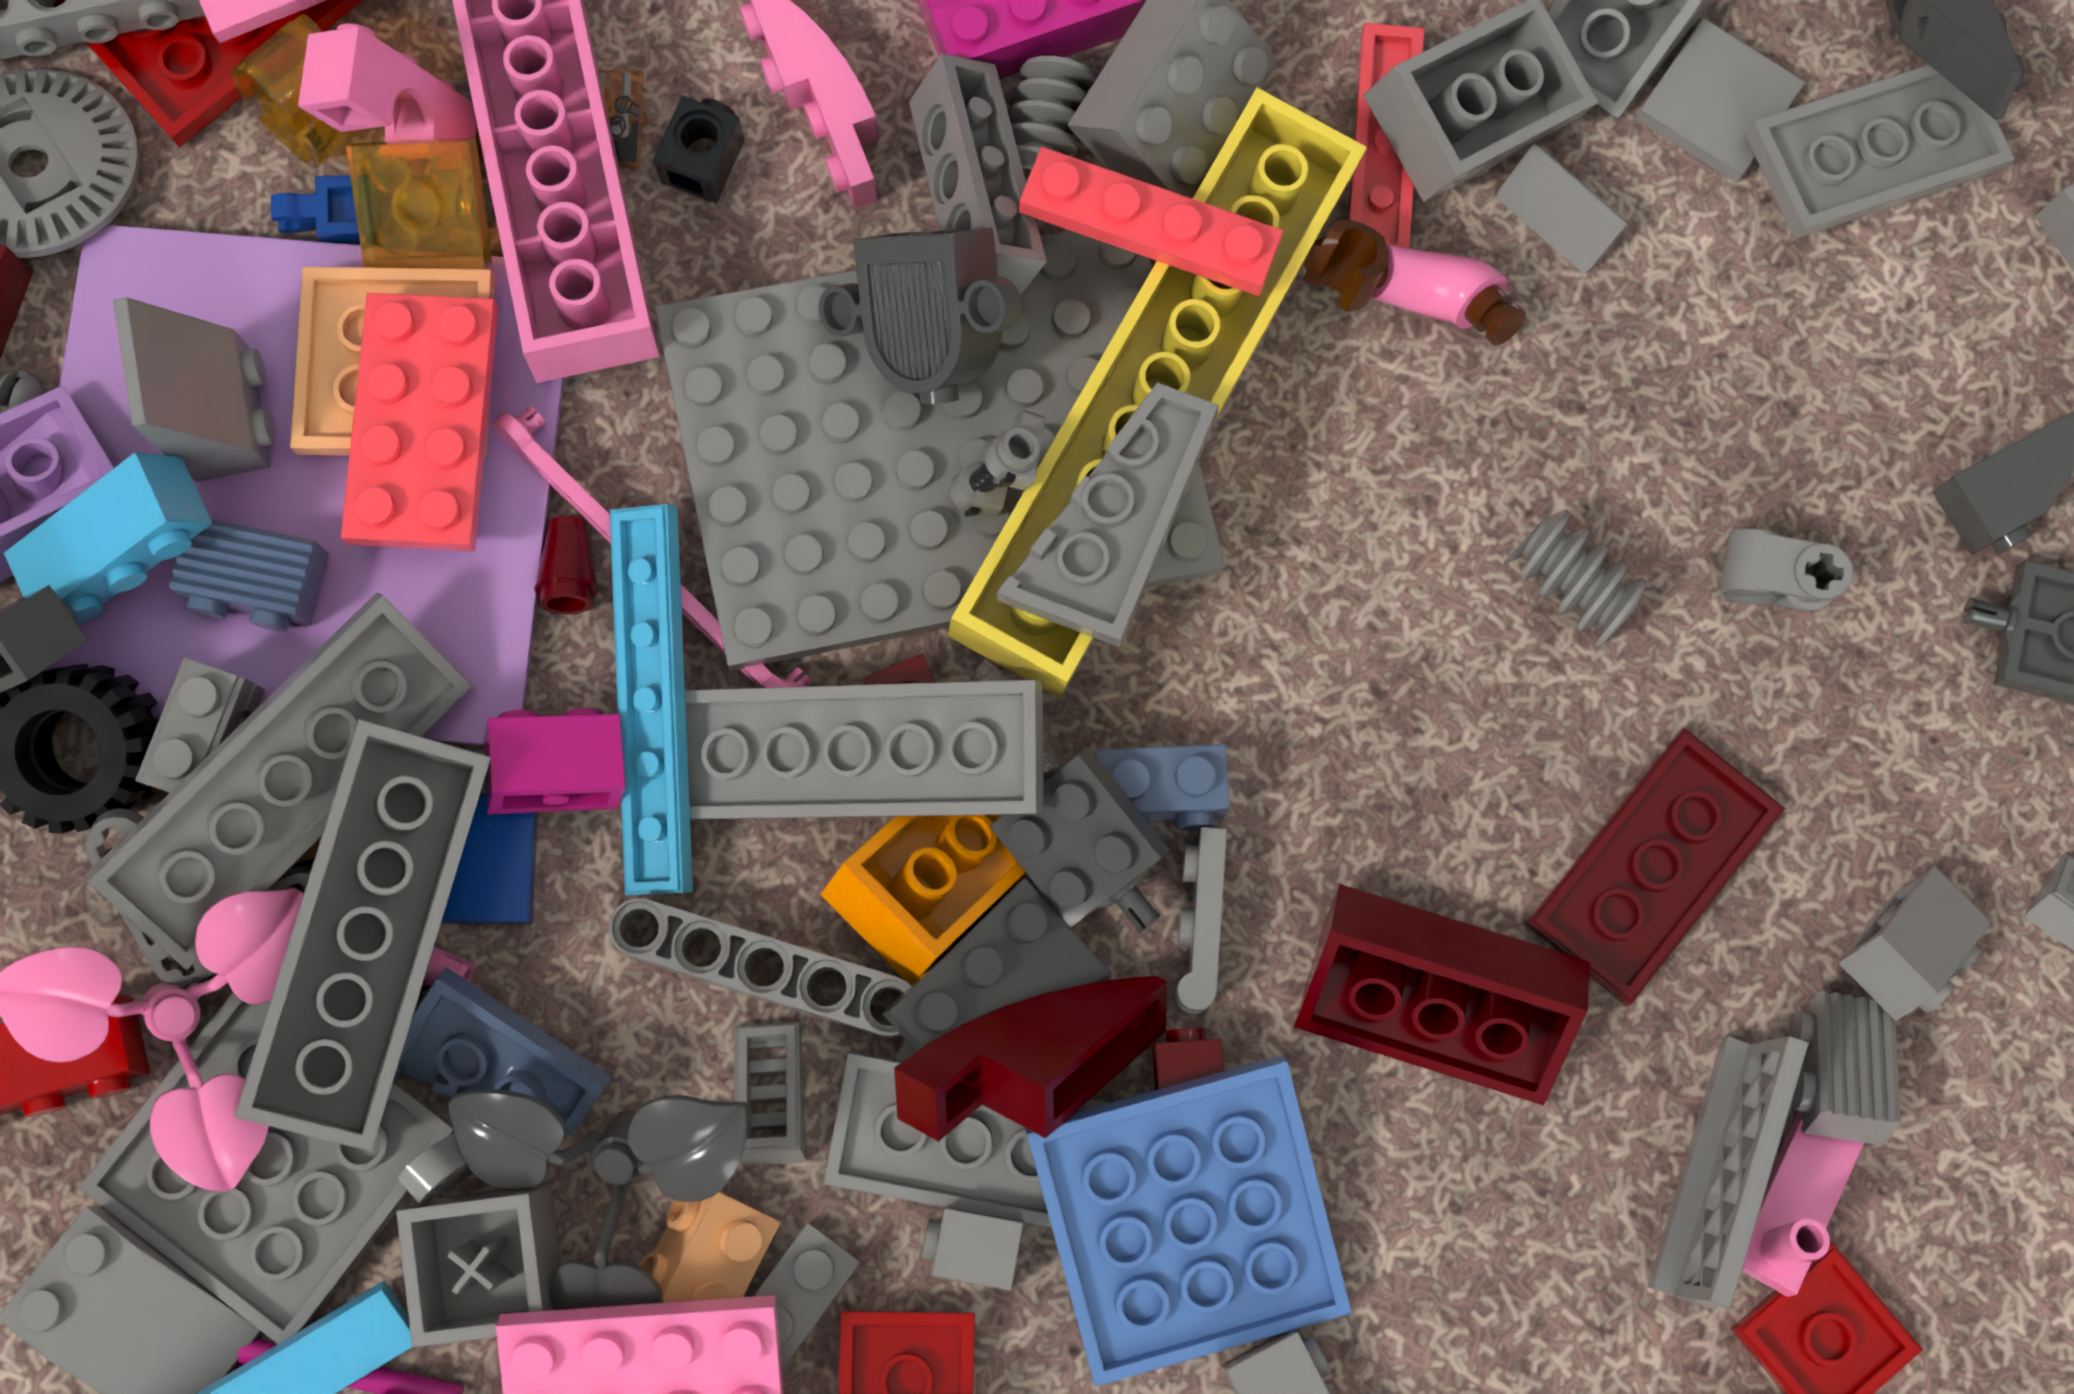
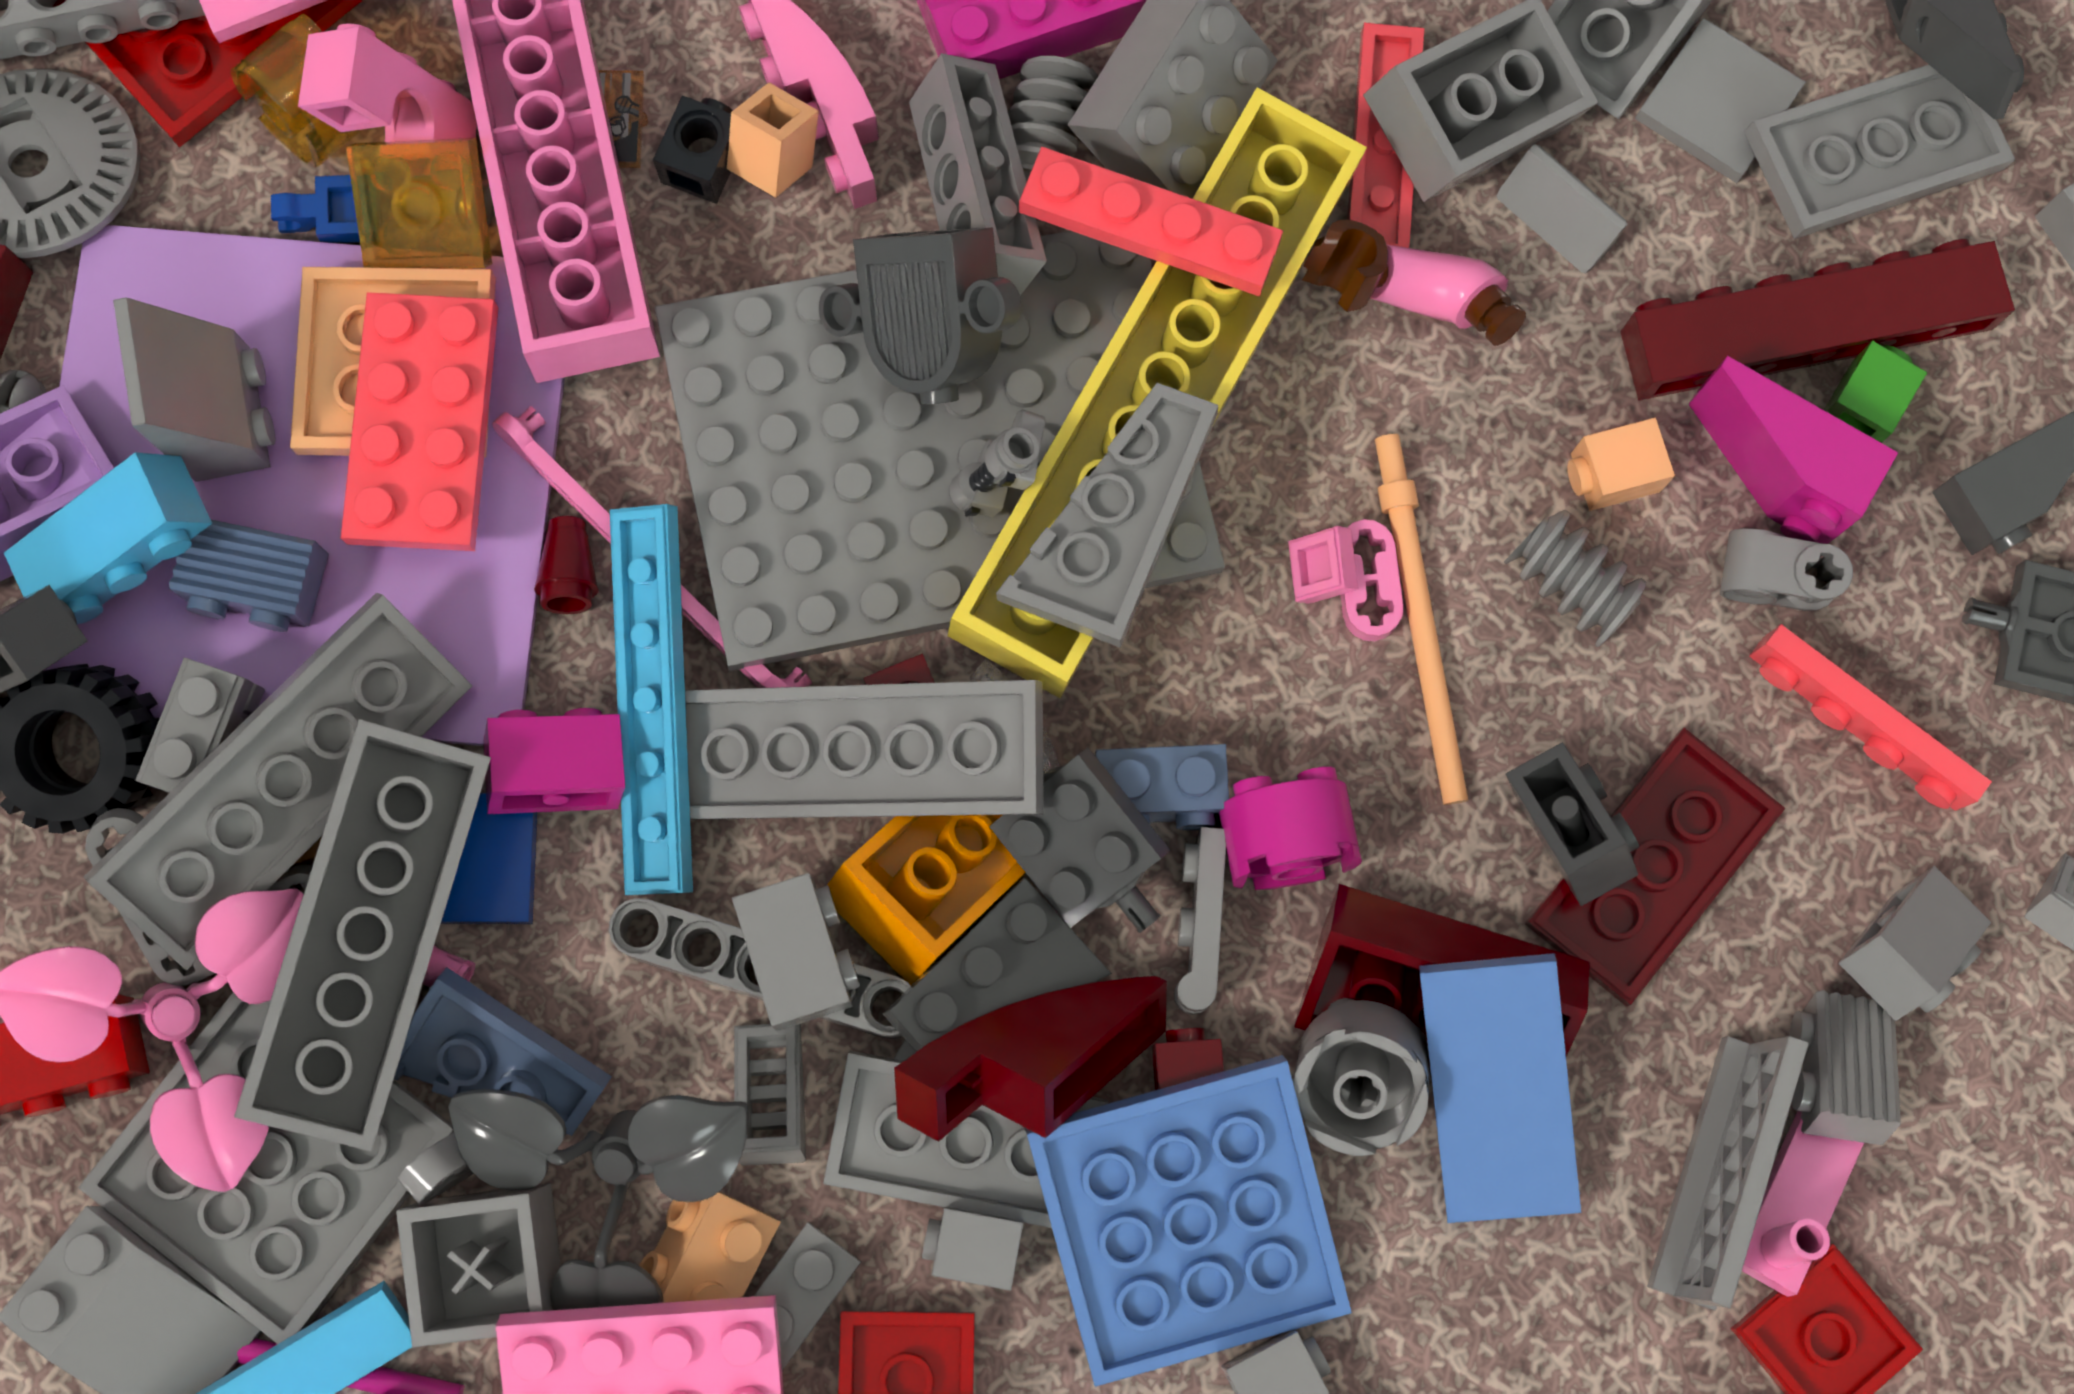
(772, 139): none -> light nougat brick
(795, 951): none -> light grey brick
(1289, 829): none -> dark pink brick
(1323, 565): none -> bright pink tile
(1368, 1042): none -> light grey brick
(1384, 579): none -> bright pink beam
(1399, 500): none -> light nougat bar
(1500, 1088): none -> medium blue tile
(1573, 824): none -> dark grey brick
(1620, 464): none -> light nougat brick
(1790, 454): none -> dark pink slope
(1817, 318): none -> dark red brick
(1876, 390): none -> bright green brick
(1887, 734): none -> coral plate

